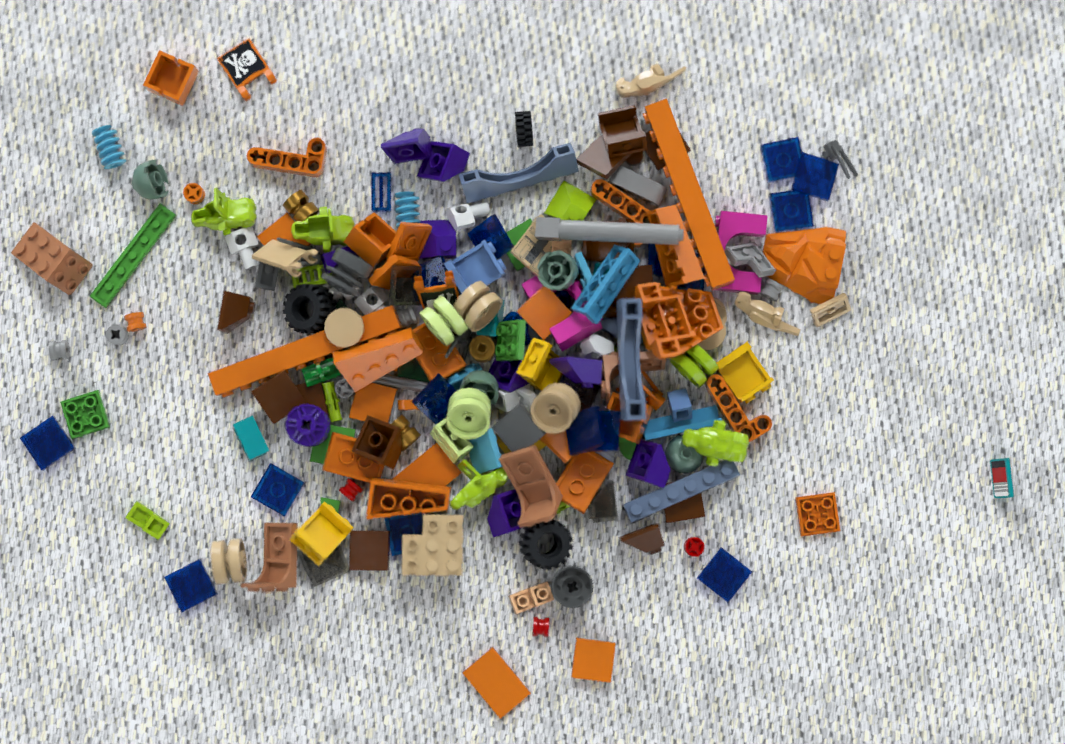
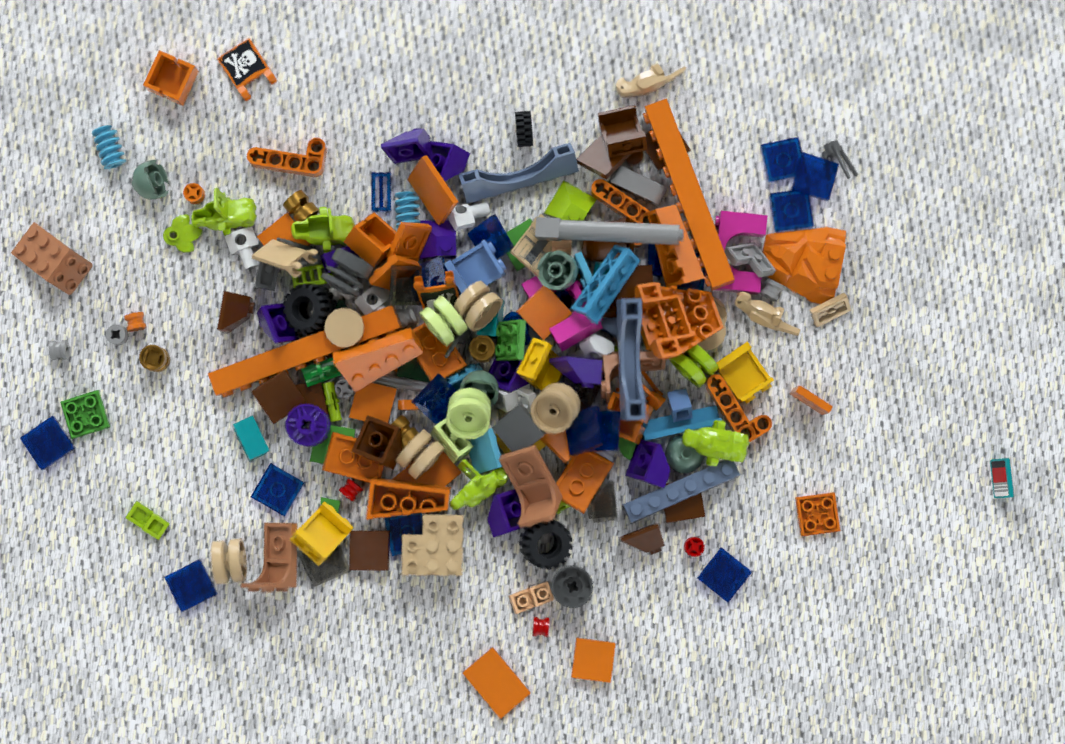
(132, 255): bright green tile -> none
(154, 358): none -> pearl gold wheel
(185, 233): none -> lime plate
(274, 325): none -> dark purple slope
(422, 456): none -> tan wheel
(432, 190): none -> orange tile
(811, 400): none -> orange tile

